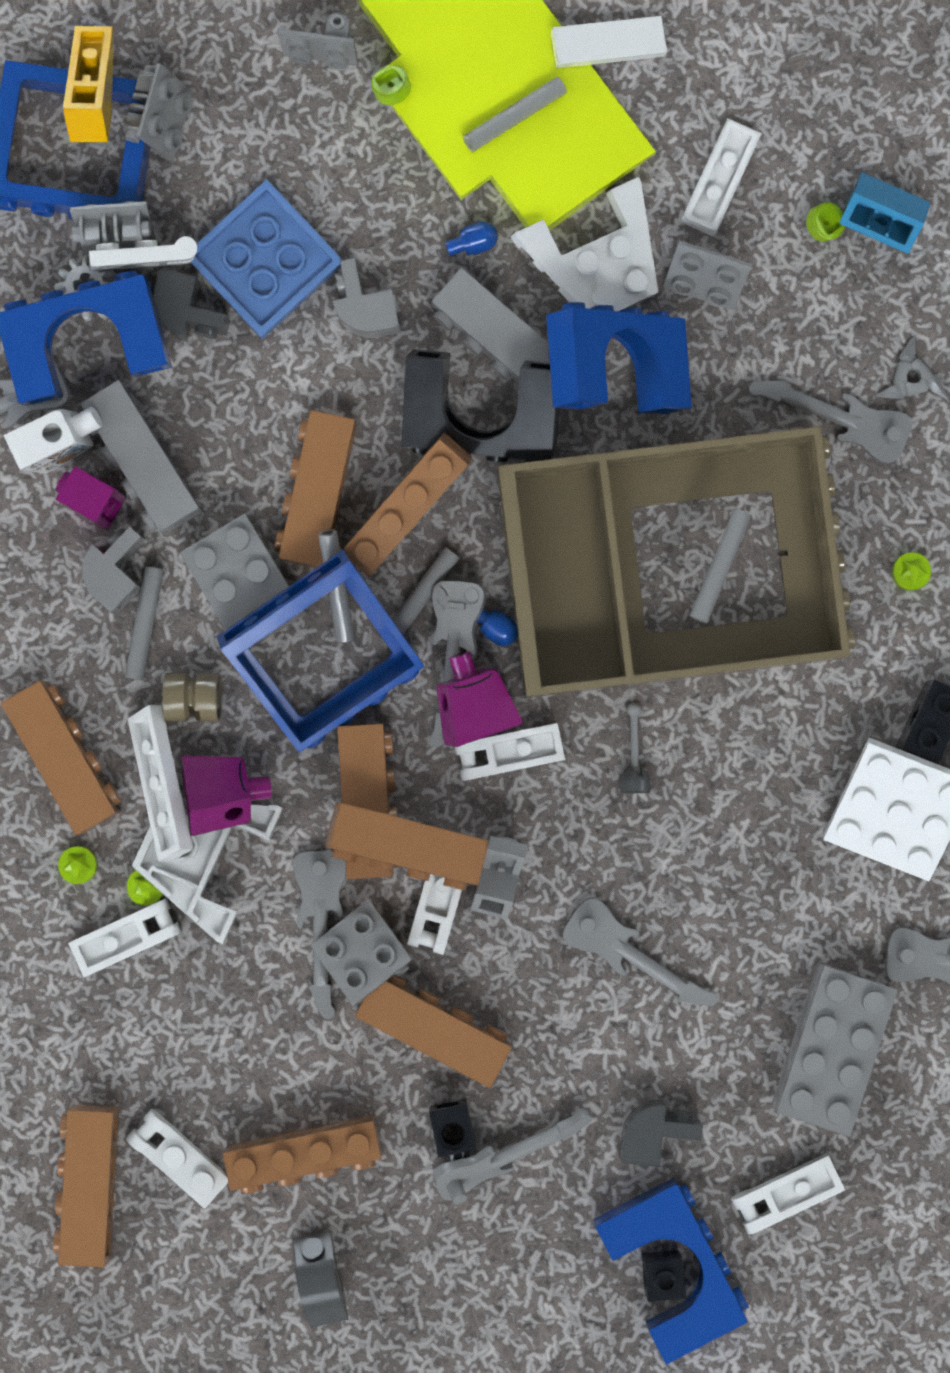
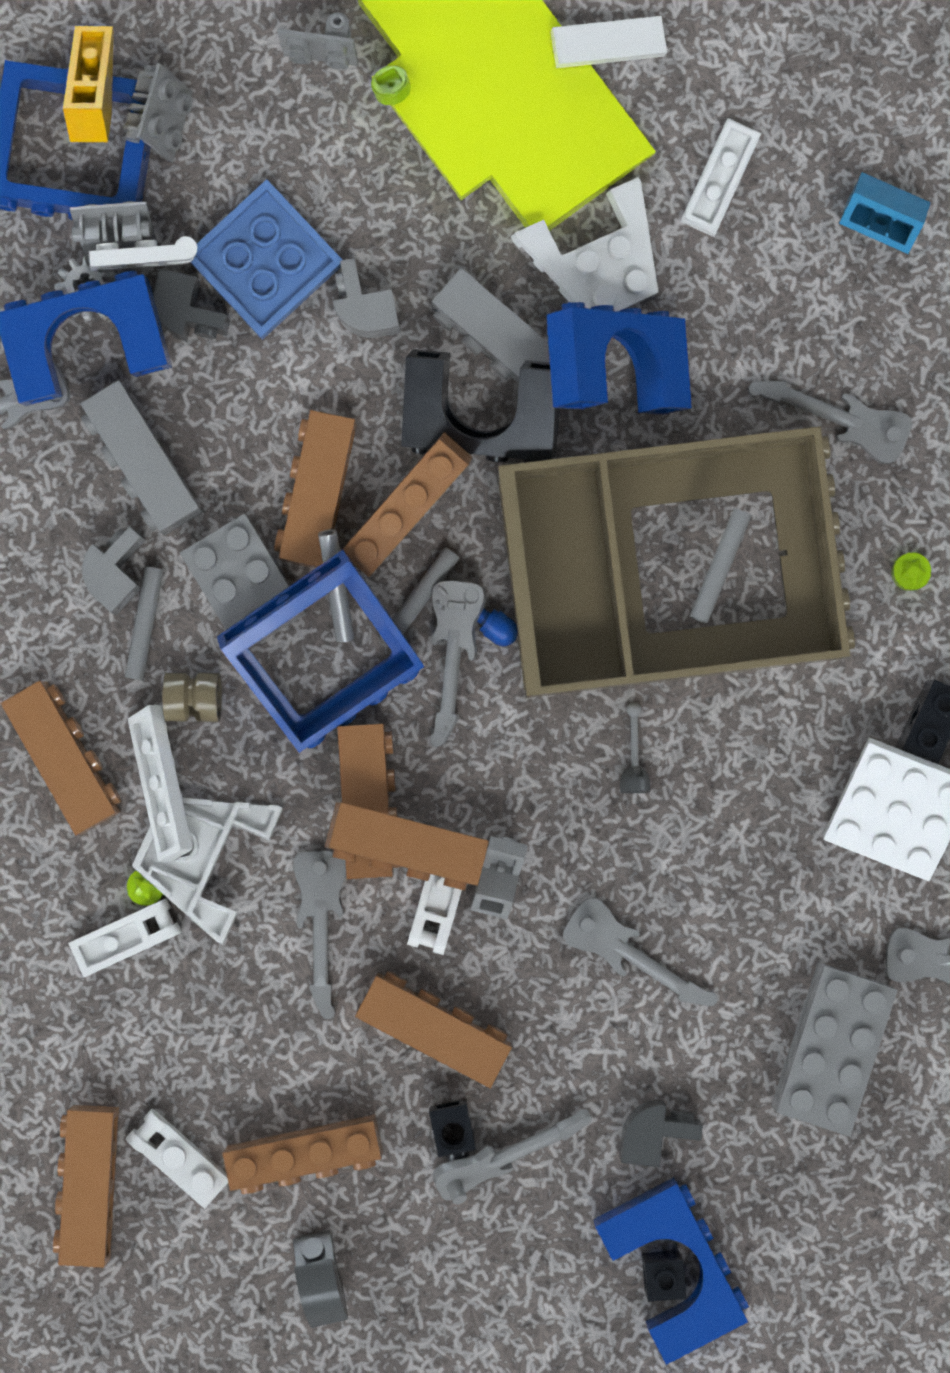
(53, 439): white torso -> none
(78, 865): lime tile -> none
(89, 497): magenta brick -> none
(219, 792): magenta torso -> none
(361, 952): light grey hinge -> none
(474, 239): blue cylinder -> none
(474, 703): magenta torso -> none
(512, 751): white plate -> none
(514, 114): light grey piece -> none
(706, 275): light grey hinge -> none
(789, 1193): white plate -> none
(824, 221): lime tile -> none
(926, 378): light grey piece -> none

